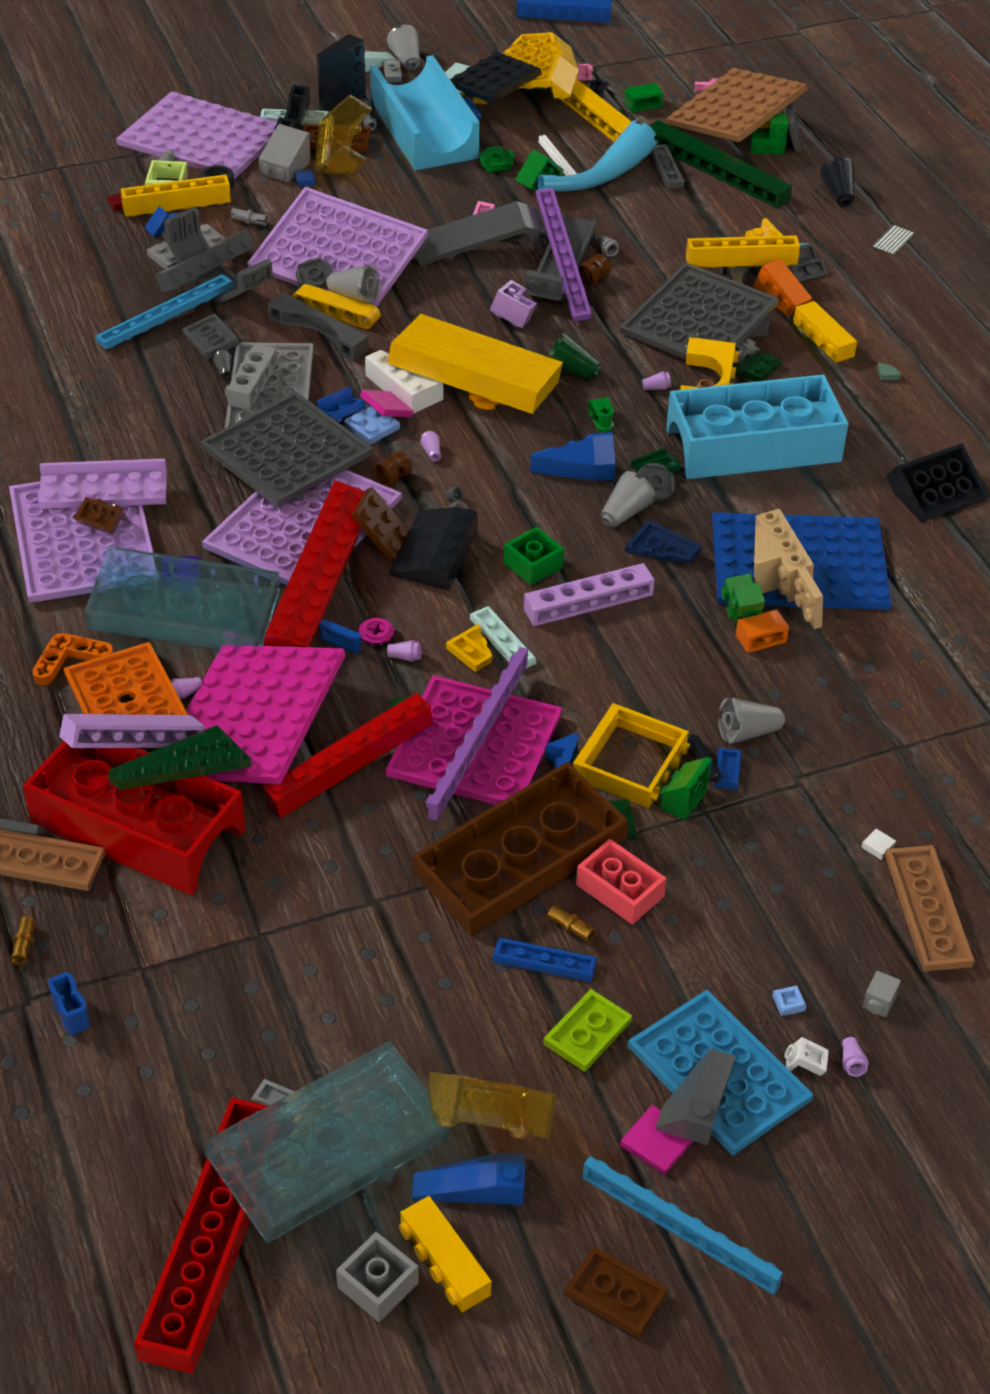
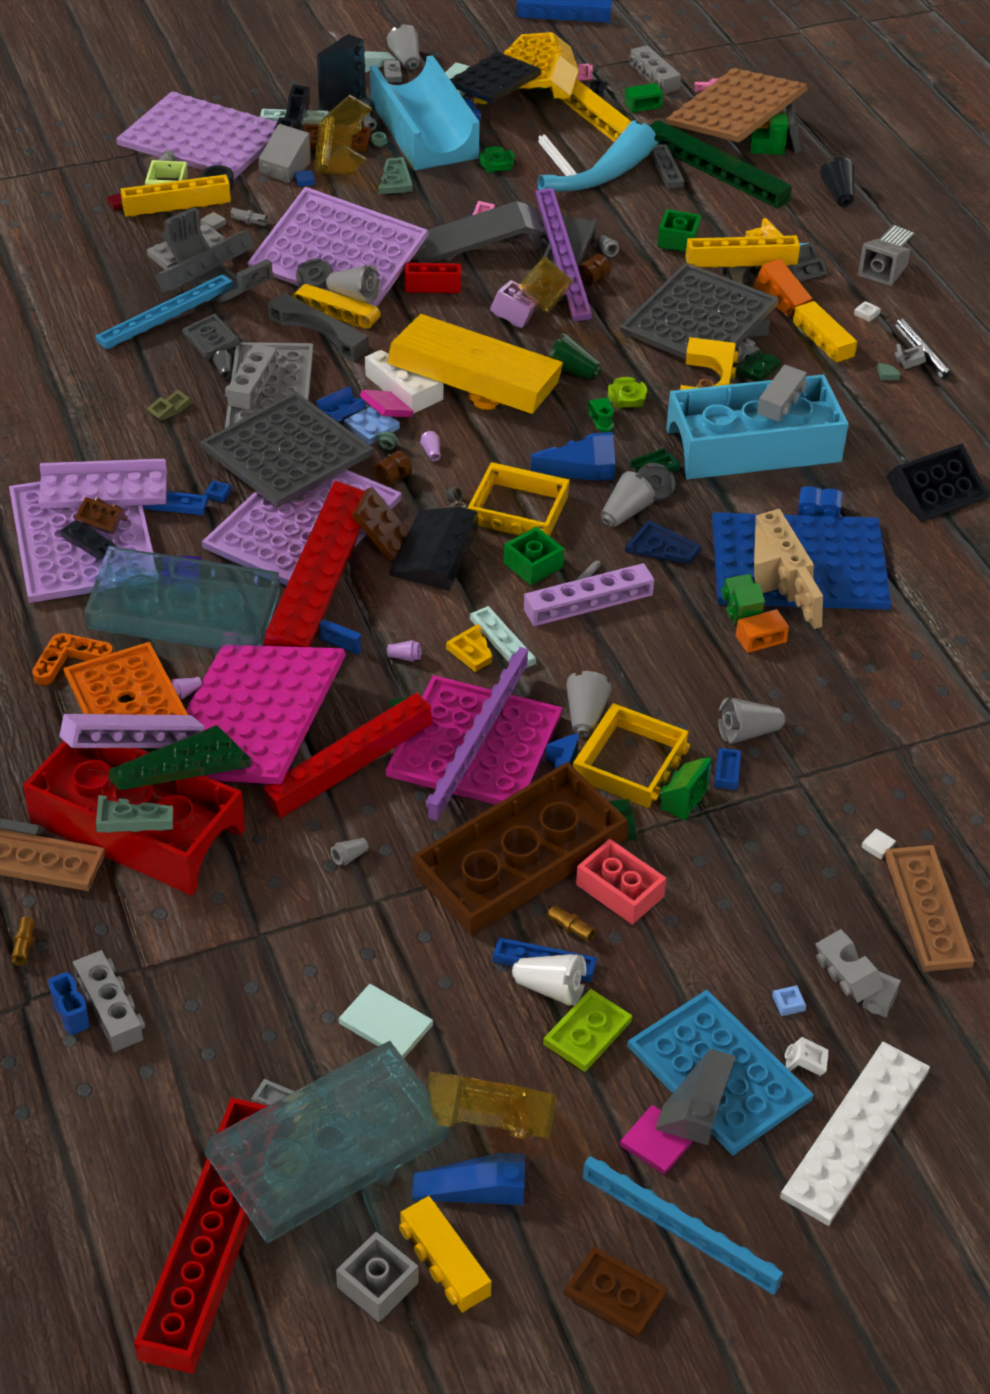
(86, 539): none -> black hinge
(108, 1000): none -> light grey brick
(123, 816): none -> sand green wing
(156, 223): blue slope -> none
(171, 406): none -> olive slope
(182, 503): none -> blue plate
(214, 221): none -> light grey tile
(218, 491): none -> blue tile
(347, 851): none -> light grey cone
(370, 626): dark pink gear -> none
(379, 139): none -> sand green plate
(384, 1018): none -> light aqua tile
(387, 440): none -> sand green plate
(395, 177): none -> sand green wing
(433, 277): none -> red brick
(521, 480): none -> yellow window
(537, 165): green brick -> none
(545, 284): none -> clear yellow brick
(553, 976): none -> white cone
(587, 700): none -> light grey cone
(590, 570): none -> light grey piece
(634, 398): none -> lime plate
(655, 69): none -> light grey brick
(659, 381): lavender cone -> none
(676, 228): none -> green brick
(700, 752): black axle -> none
(782, 393): none -> light grey brick
(819, 502): none -> blue brick
(854, 1059): lavender cone -> none
(854, 1133): none -> white plate
(855, 975): none -> light grey arch
(867, 311): none -> white tile
(883, 261): none -> light grey slope
(910, 357): none -> light grey bracket
(915, 340): none -> axle

